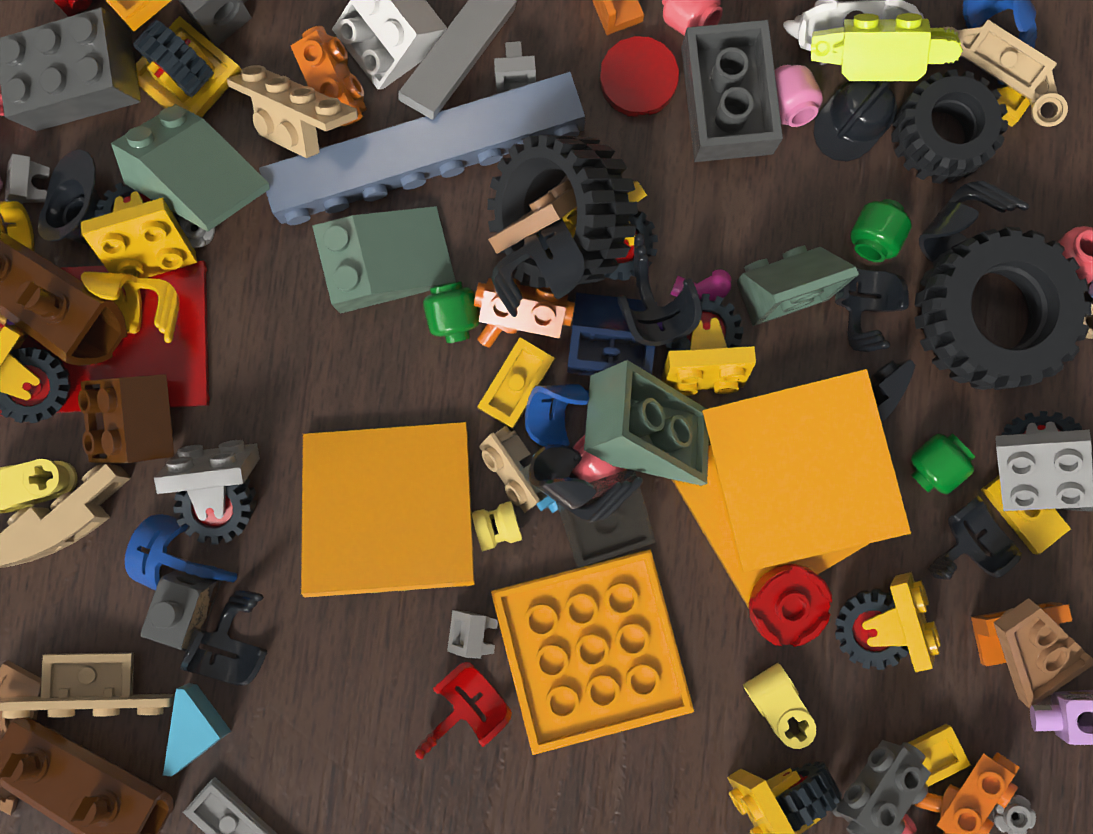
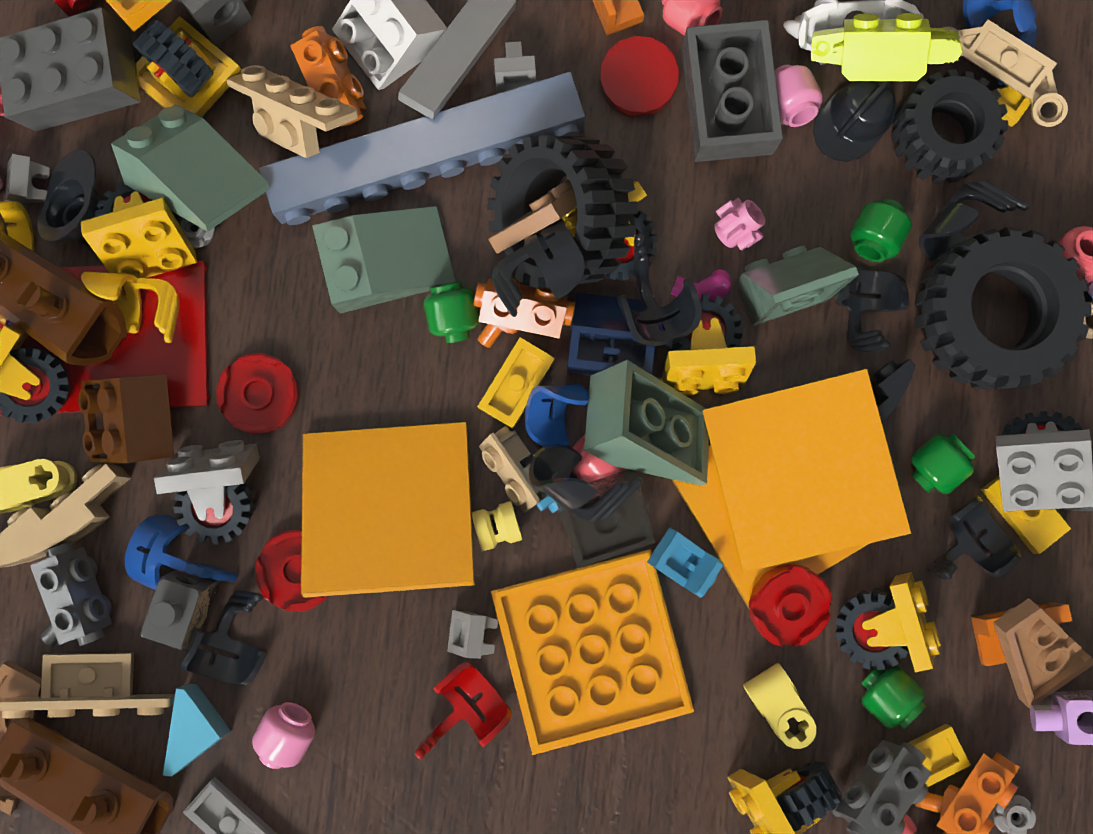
(71, 596): none -> dark grey brick
(257, 393): none -> red tile
(280, 573): none -> red tile
(283, 735): none -> bright pink head
(685, 563): none -> dark azure bracket
(739, 223): none -> bright pink gear
(893, 697): none -> green head

